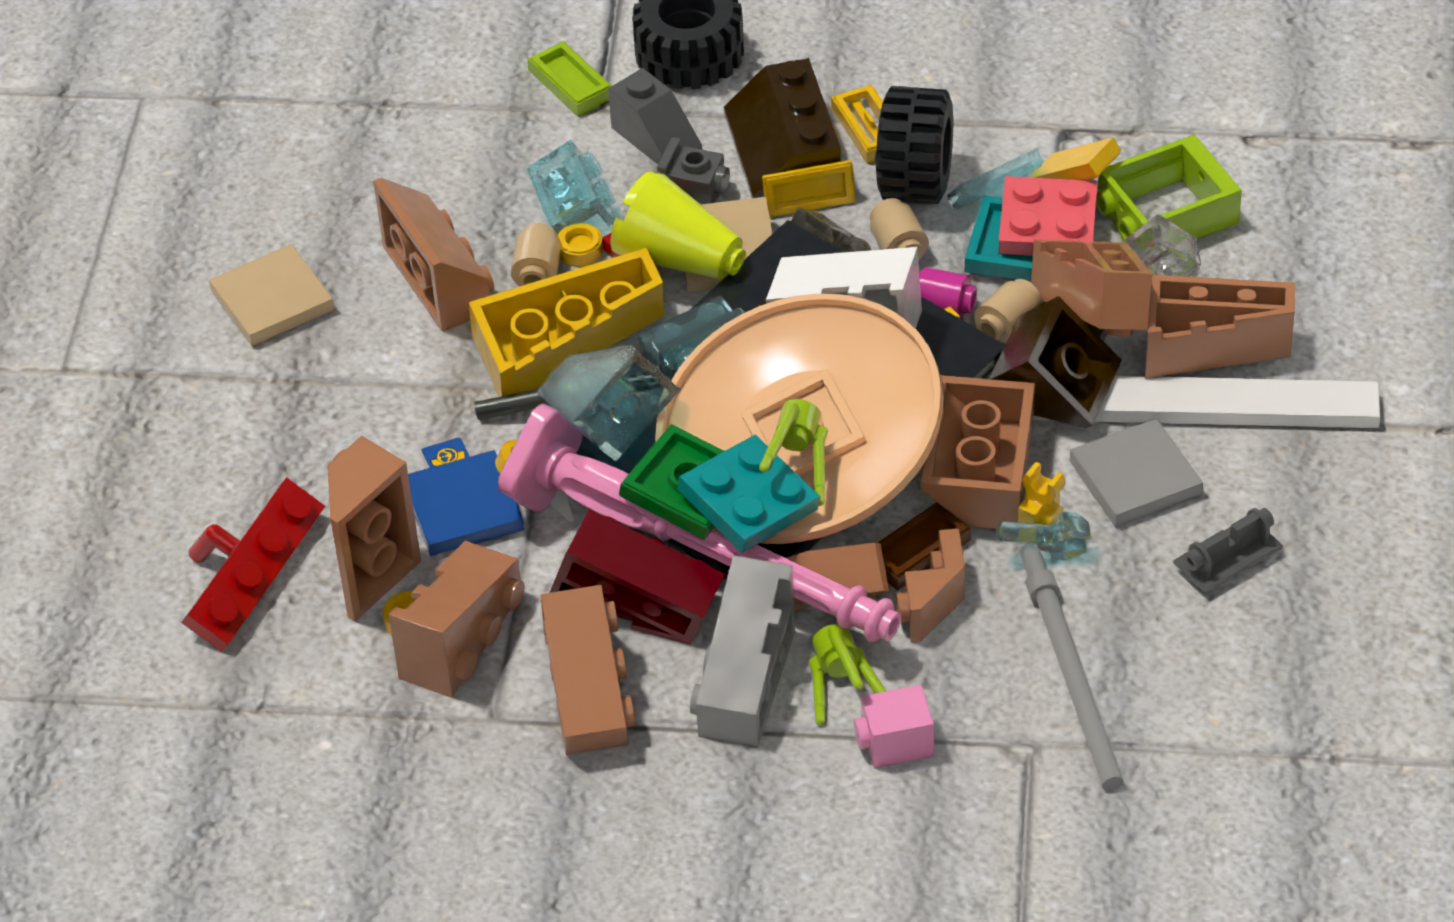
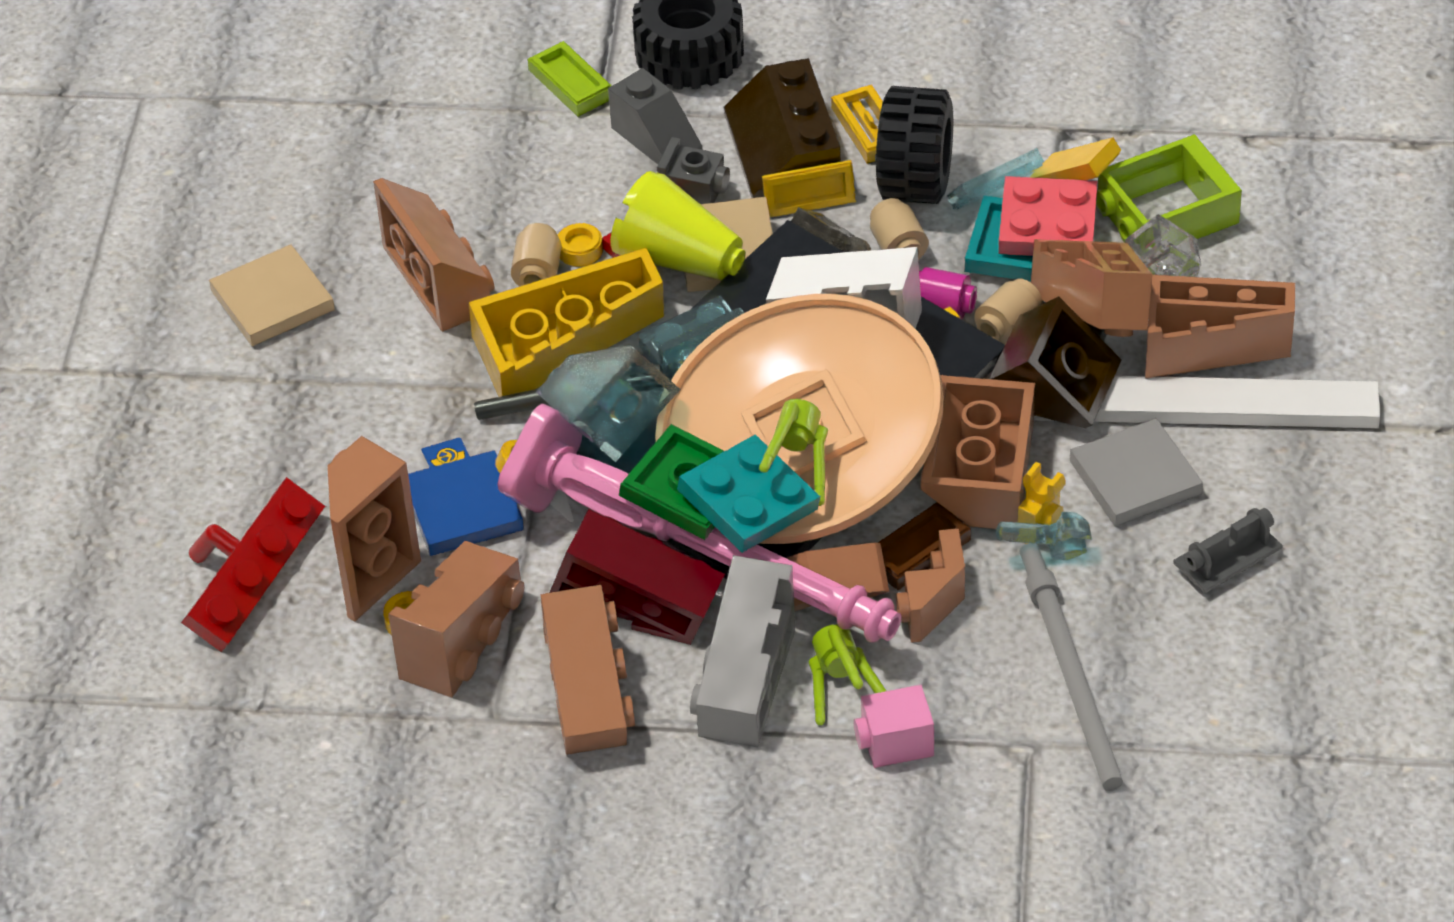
(570, 187): clear light blue bracket -> none

